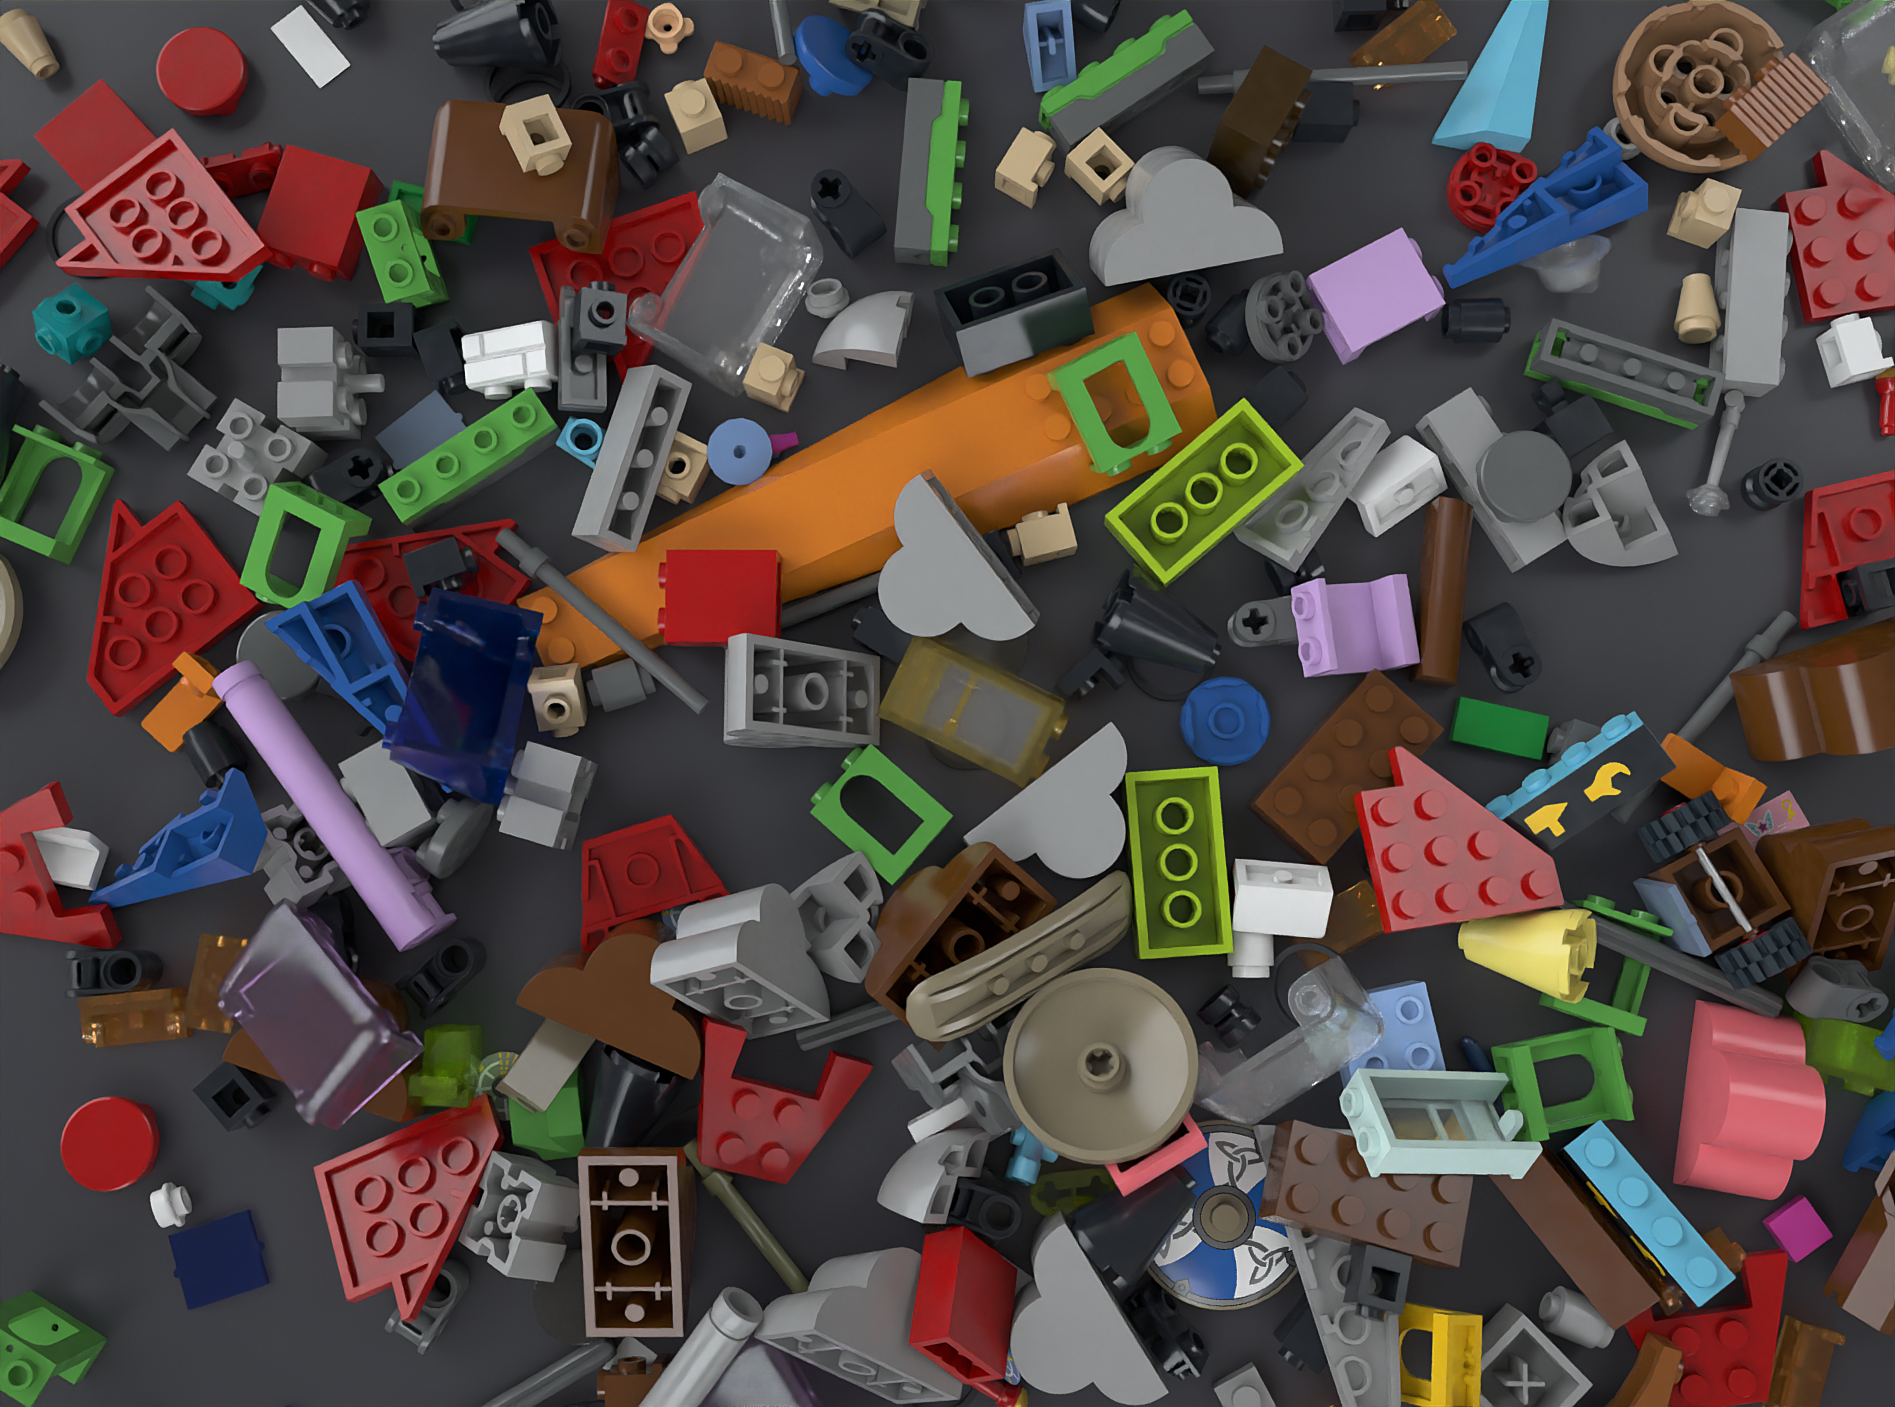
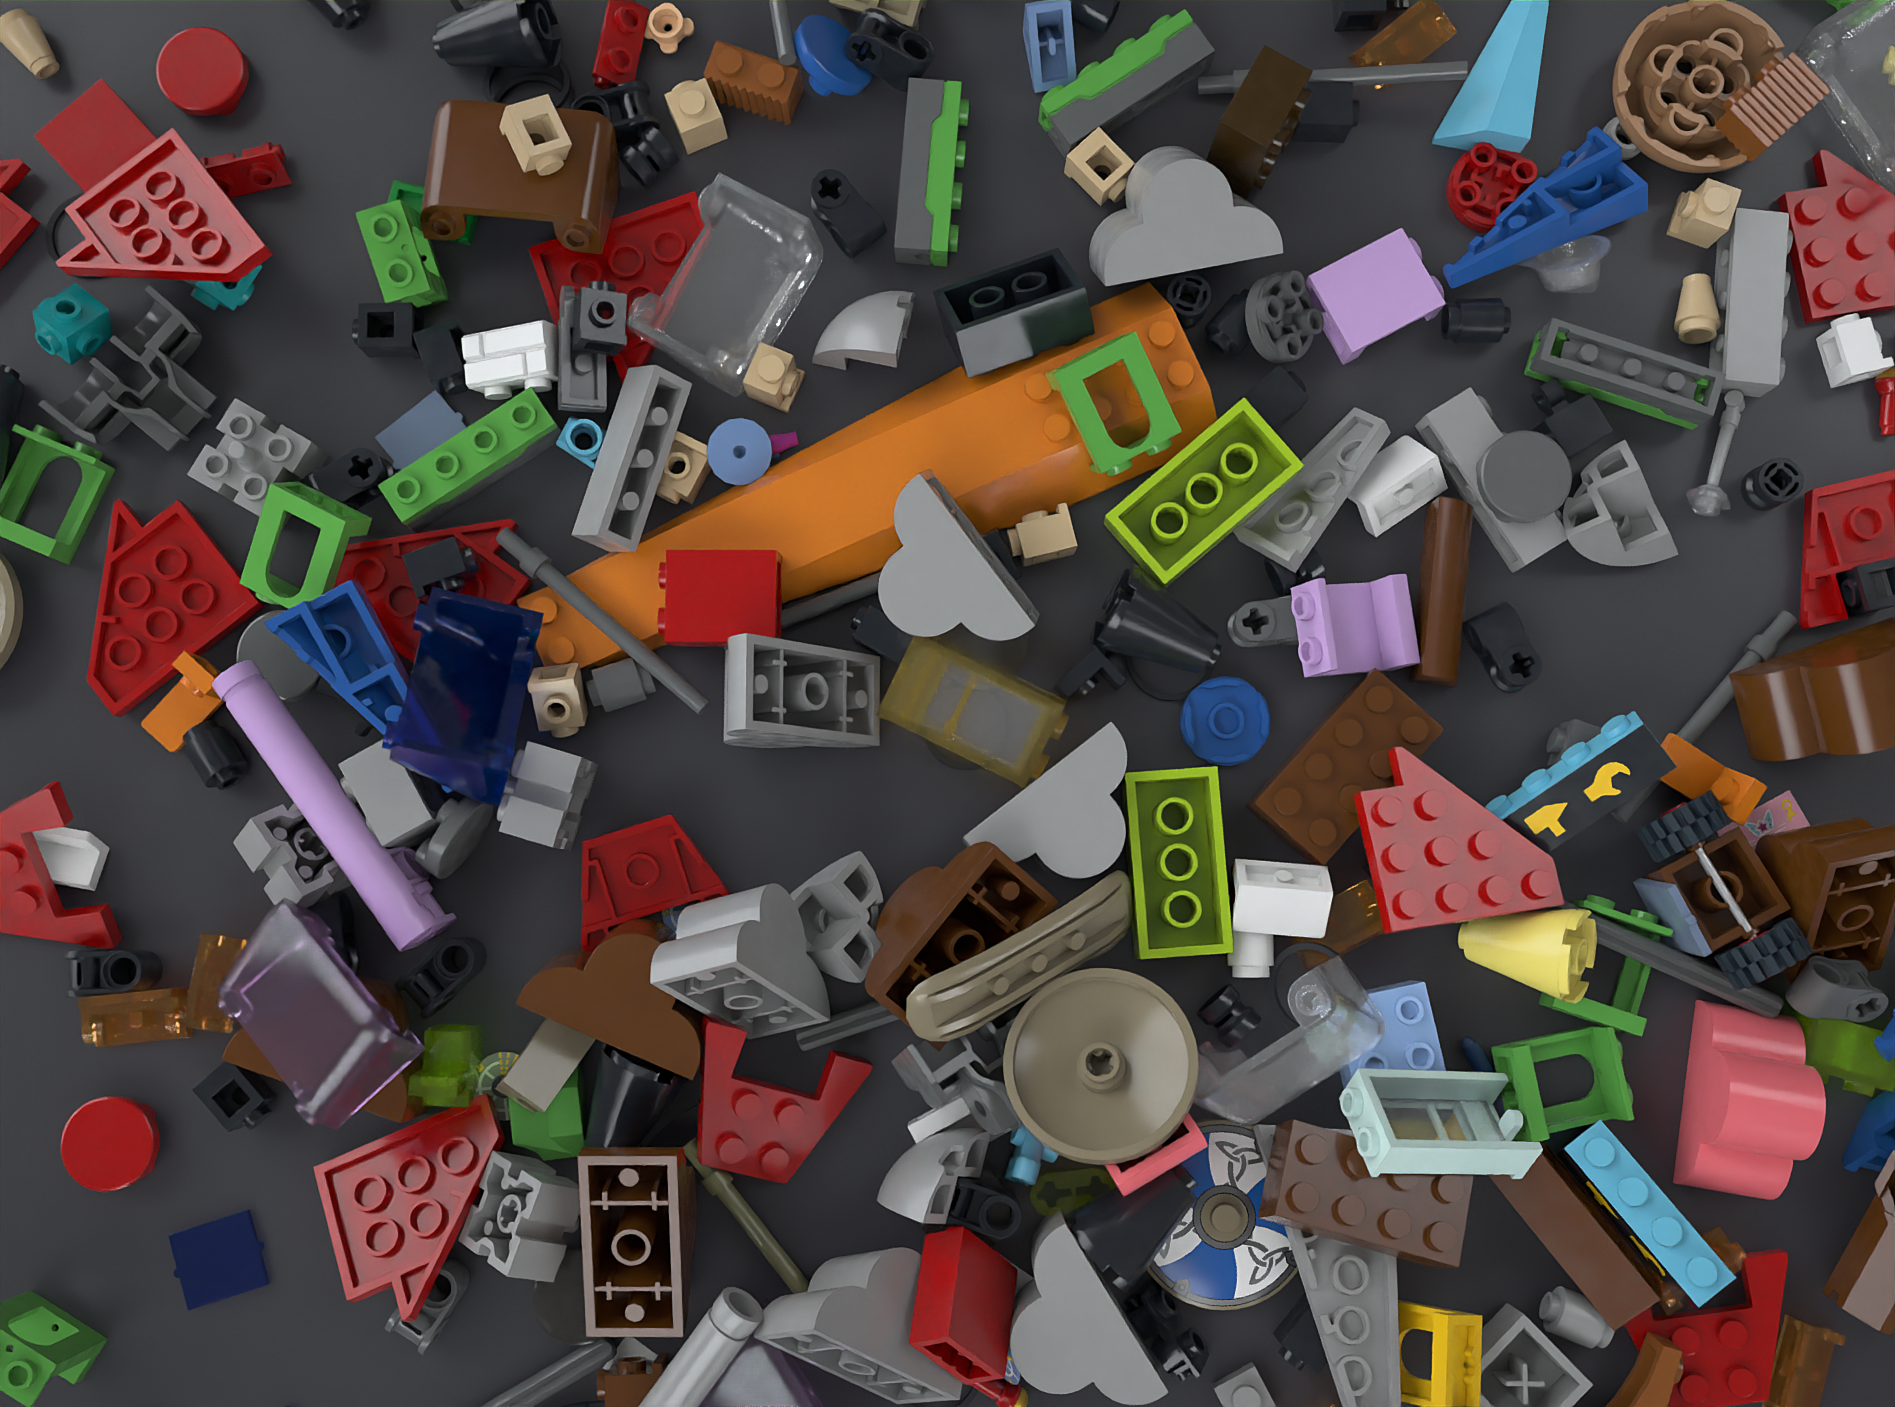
(170, 1205): white plate -> none
(194, 849): blue wedge -> none
(310, 46): white sticker -> none
(313, 214): red brick -> none
(322, 384): light grey brick -> none
(826, 298): light grey plate -> none
(875, 764): bright green panel -> none
(1026, 166): tan brick -> none
(1391, 1276): black brick -> none
(1498, 729): green tile -> none
(1797, 1228): dark pink tile -> none

